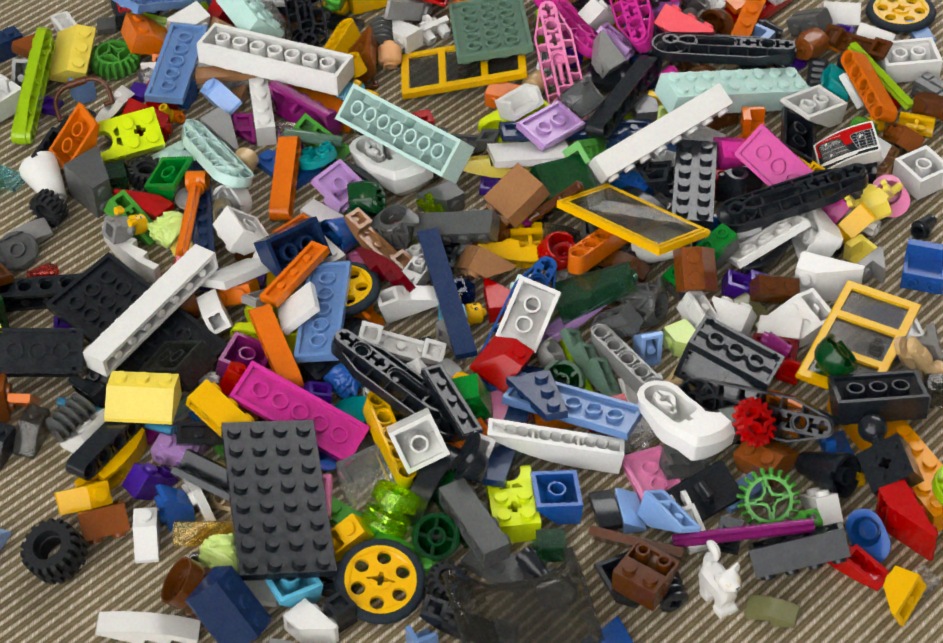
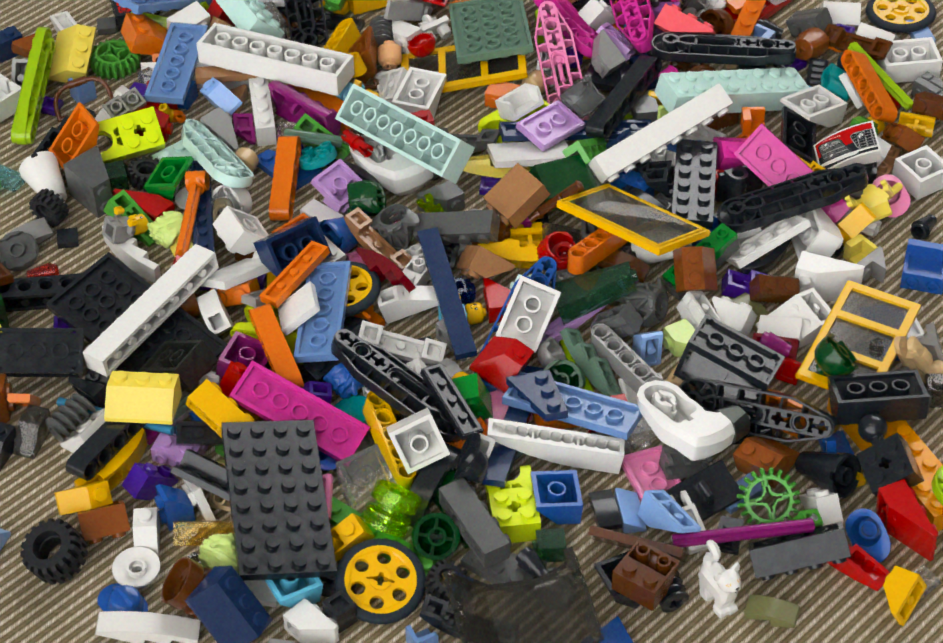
(67, 238): none -> black tile
(121, 598): none -> blue piece
(125, 104): none -> light grey slope
(133, 560): none -> white dish
(357, 143): none -> red pin
(389, 82): none -> white wing
(420, 90): none -> white slope
(422, 45): none -> red hair
(754, 422): red gear -> none

